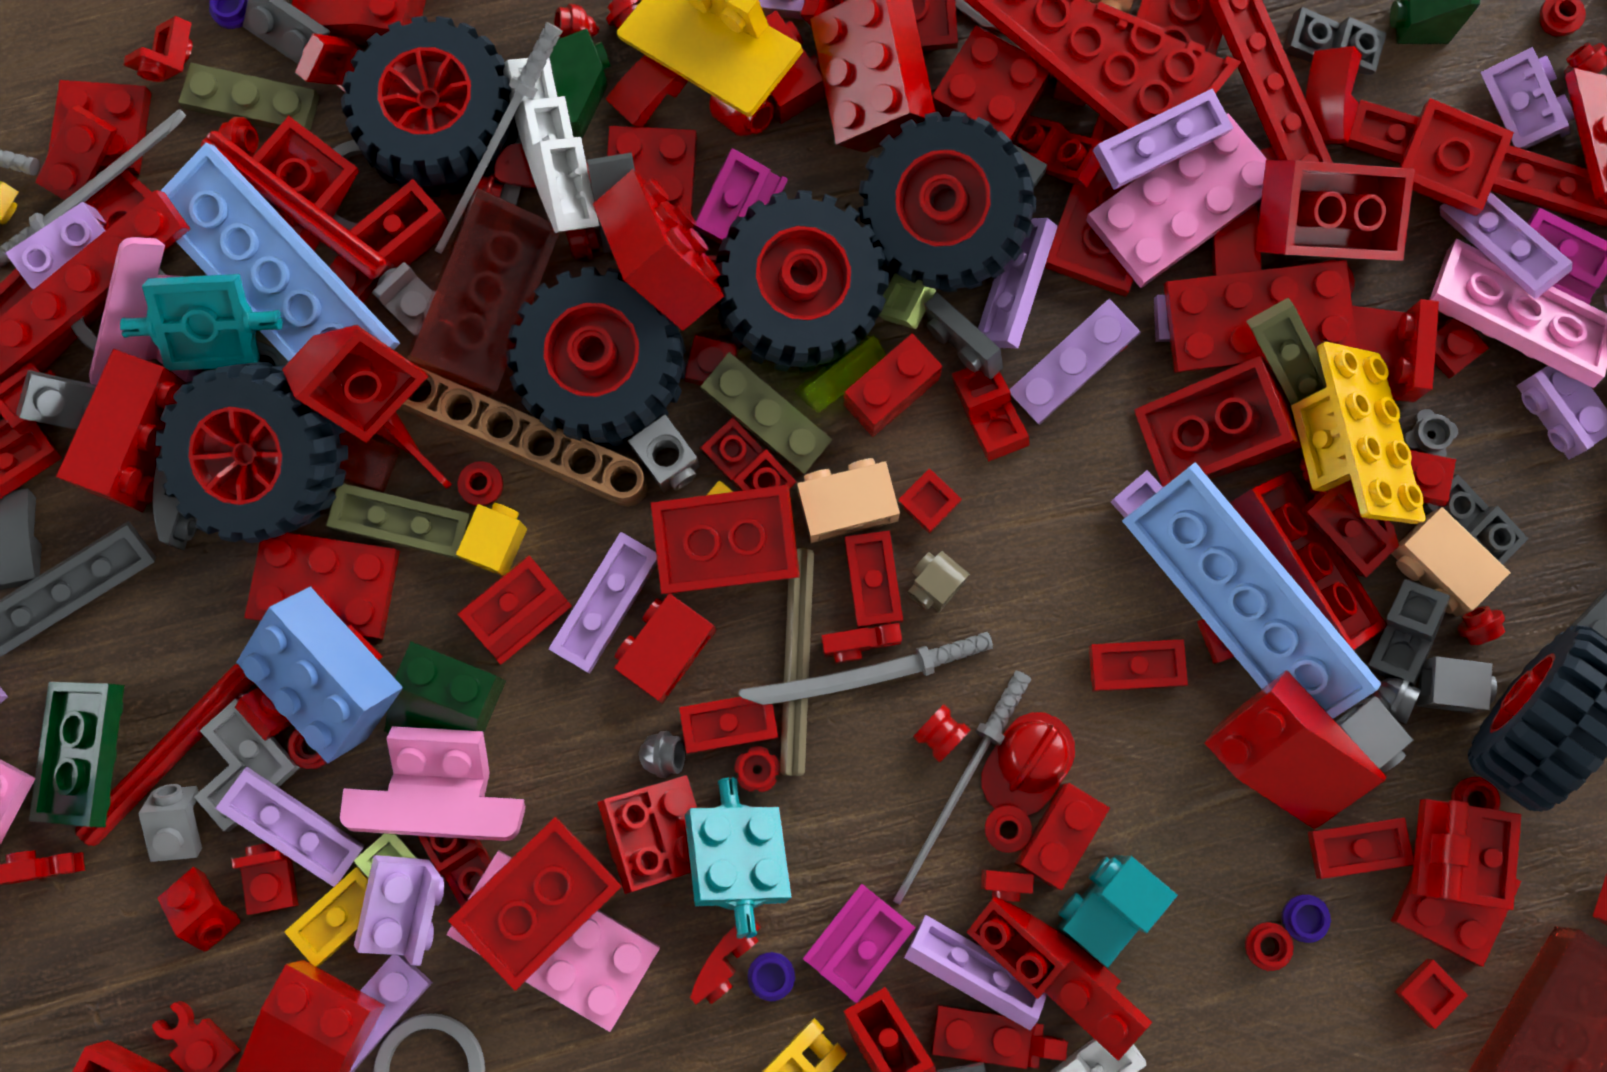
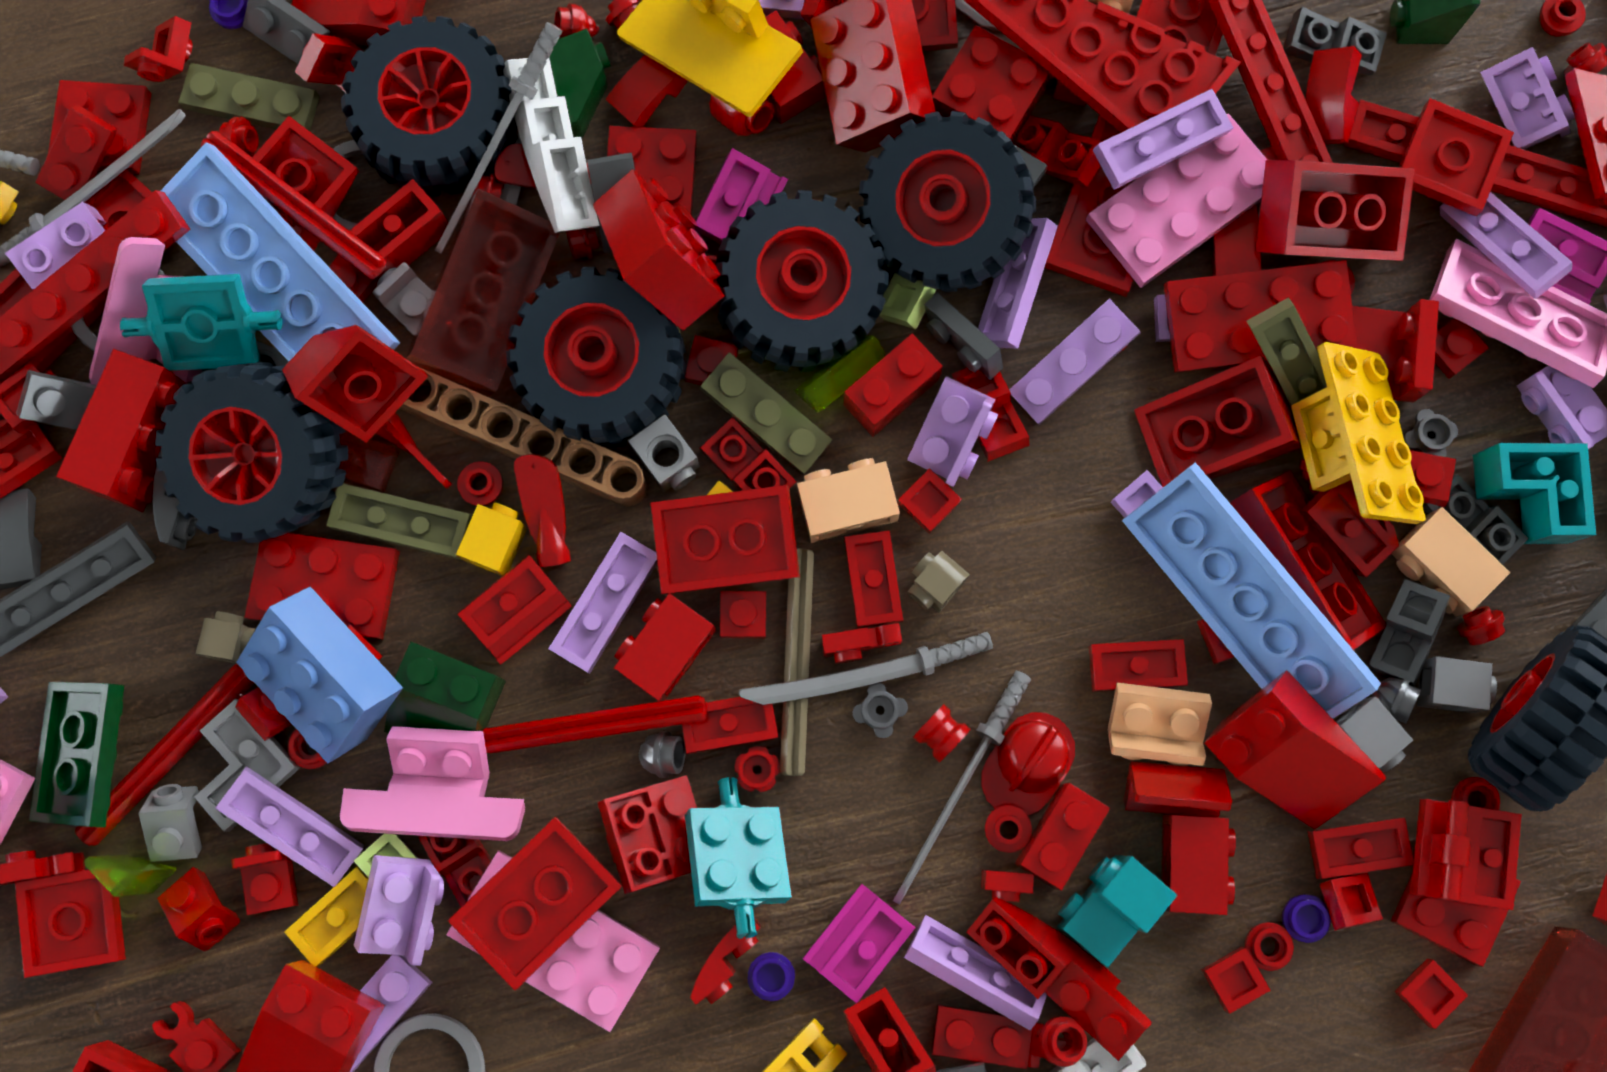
(68, 923): none -> red plate
(127, 874): none -> clear neon green slope
(223, 637): none -> dark tan plate
(543, 507): none -> red piece
(595, 724): none -> red axle
(743, 614): none -> red plate
(867, 713): none -> flat silver plate
(952, 429): none -> lavender bracket
(1073, 1034): none -> red plate
(1159, 724): none -> light nougat bracket
(1177, 790): none -> red panel
(1197, 863): none -> red brick
(1235, 980): none -> red plate
(1351, 901): none -> red plate
(1550, 483): none -> teal brick

